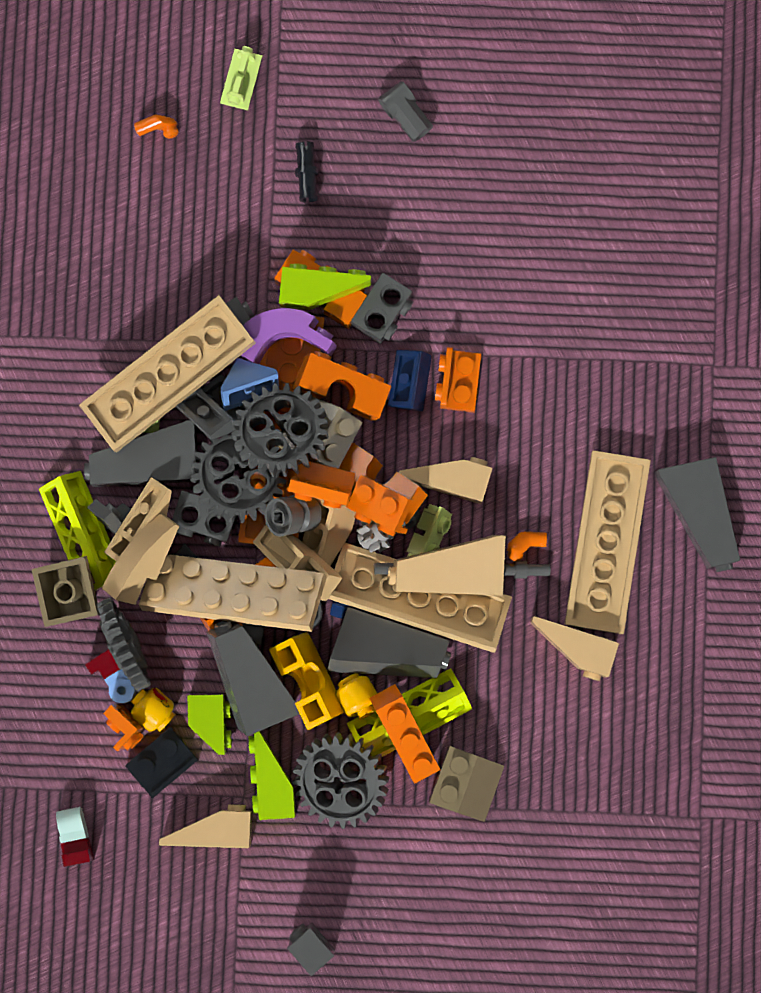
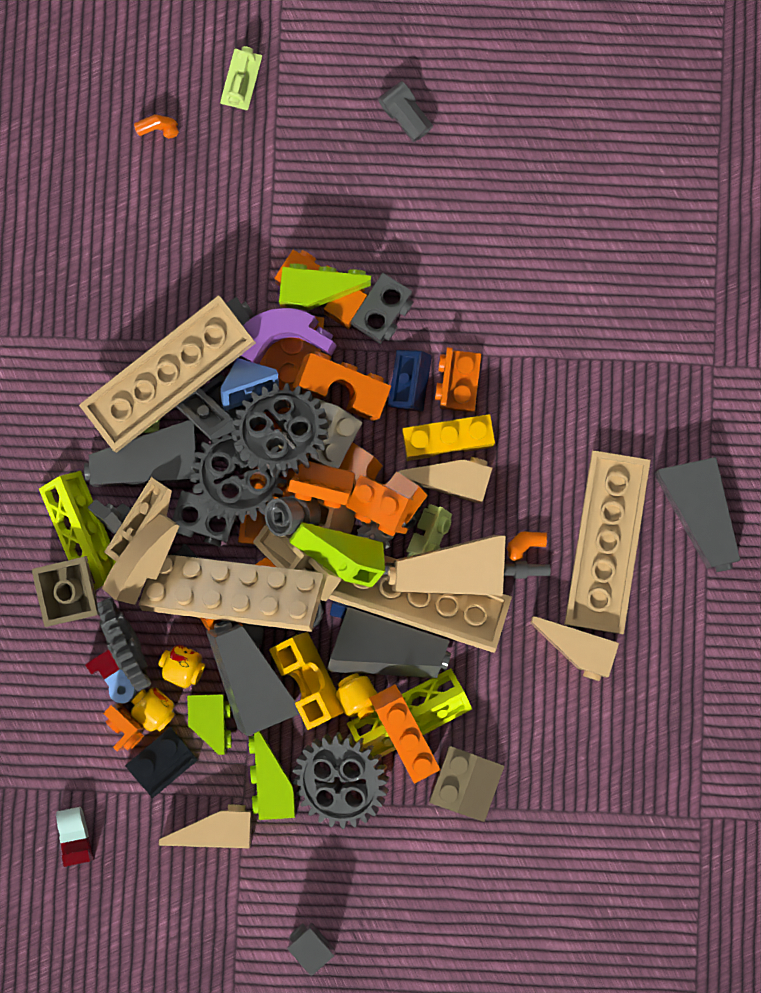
(181, 666): none -> yellow head
(306, 171): black pin -> none
(344, 554): none -> lime slope
(448, 436): none -> yellow arch

